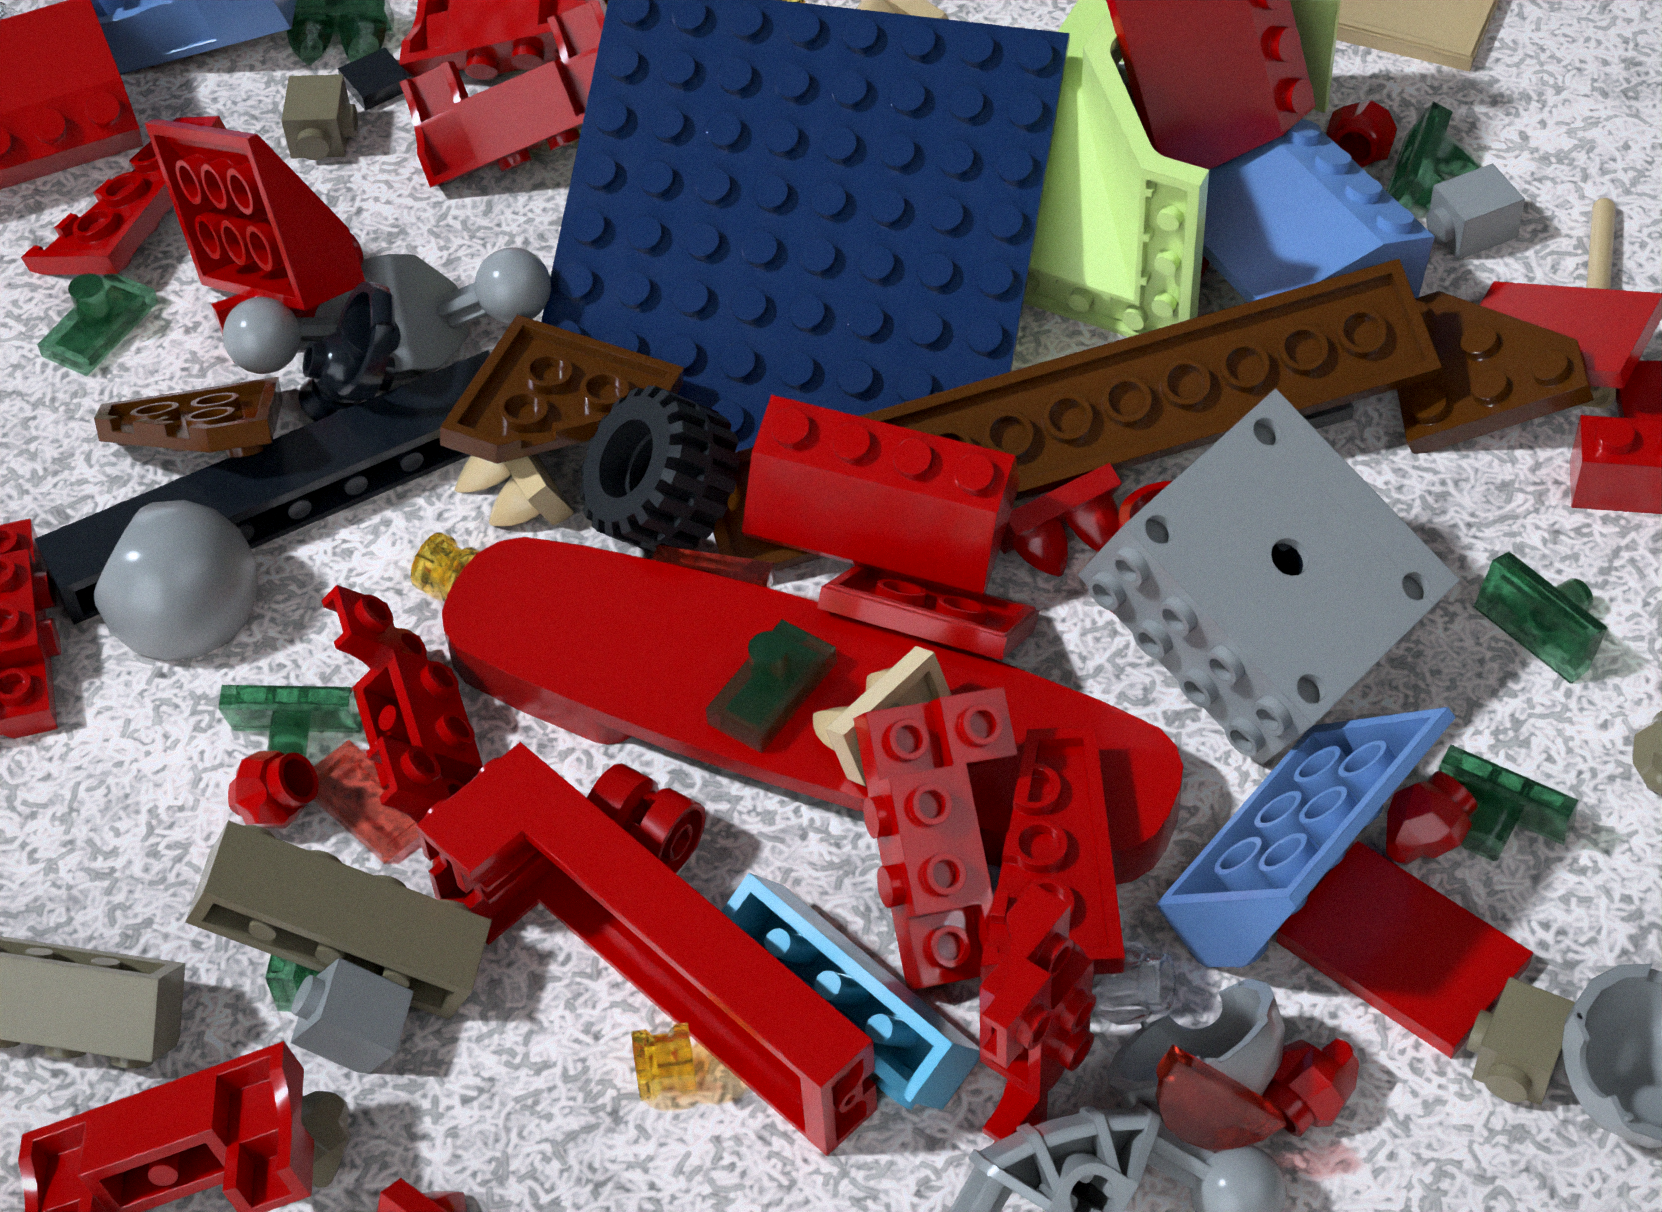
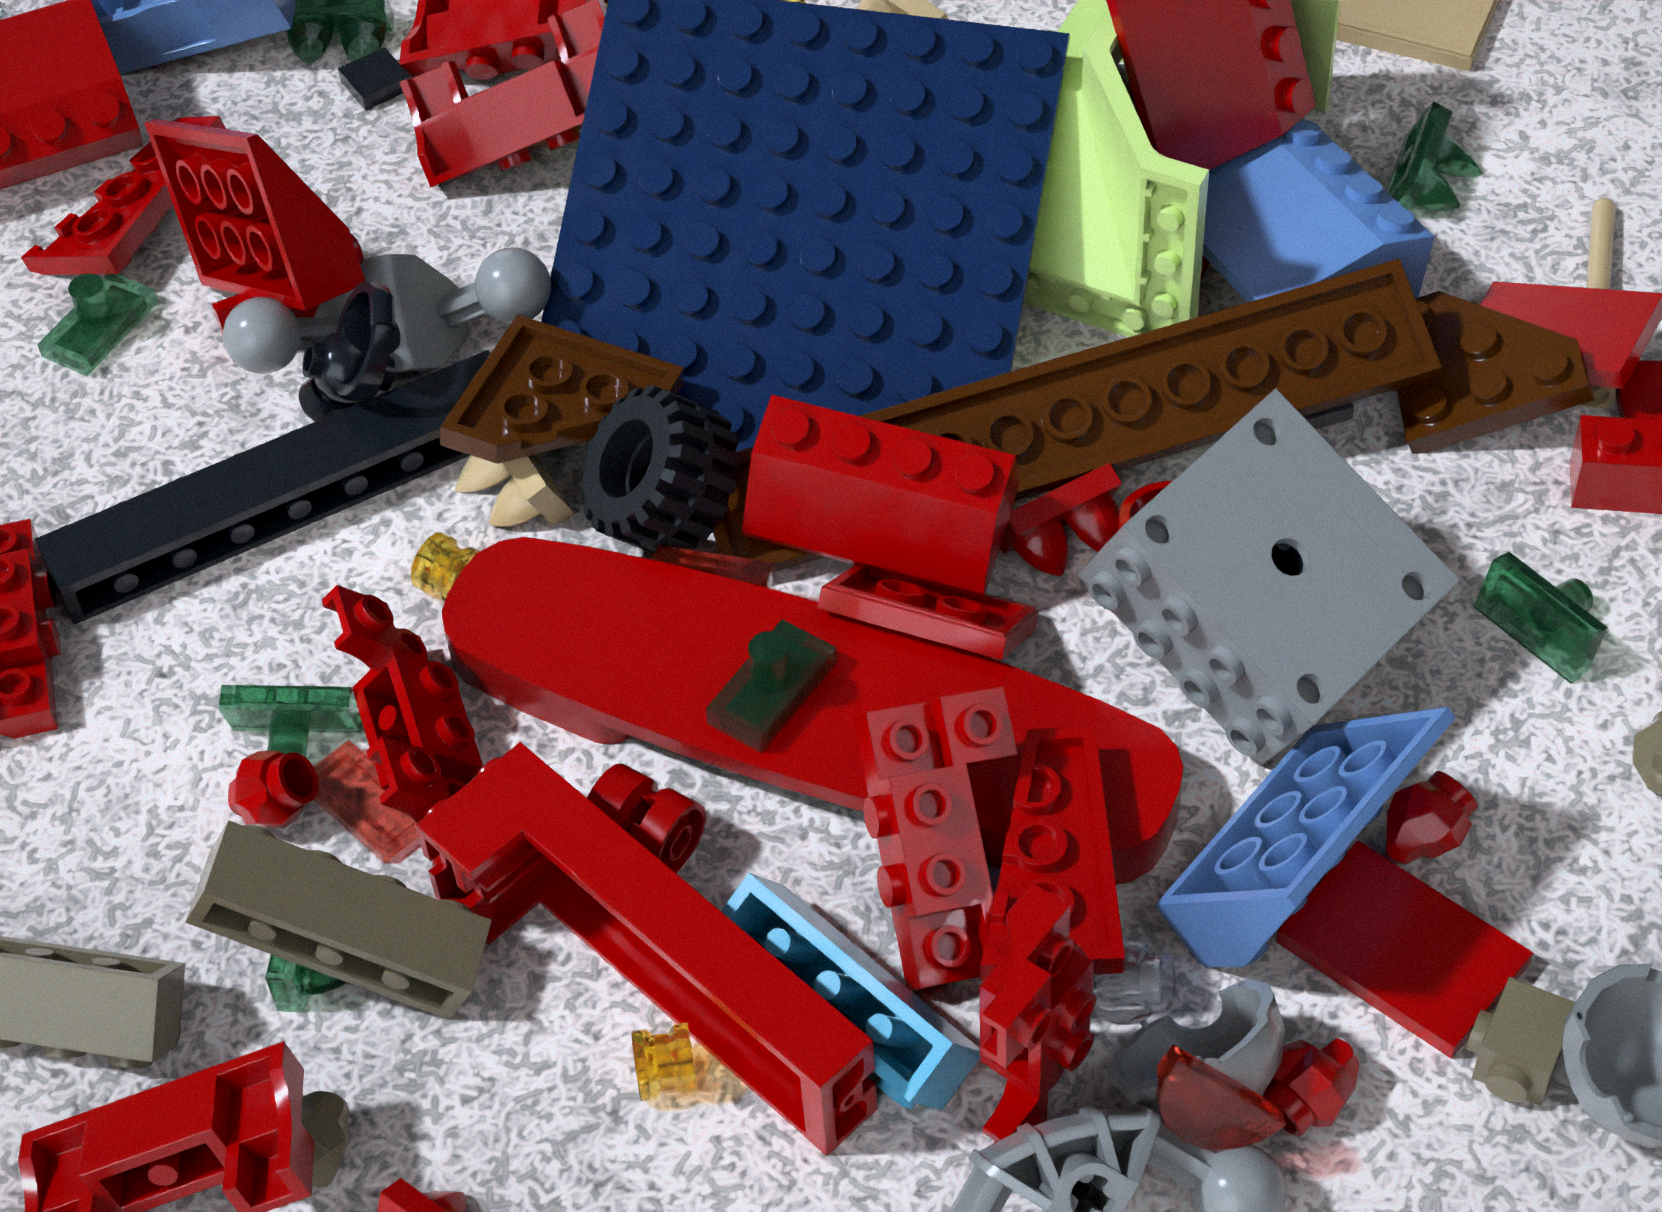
(177, 582): light grey cylinder -> none
(201, 420): reddish brown plate -> none
(318, 116): dark tan brick -> none
(350, 1016): light grey brick -> none
(910, 681): tan tile -> none
(1363, 131): red rock -> none
(1475, 211): light grey brick -> none
(1507, 801): clear green tile -> none

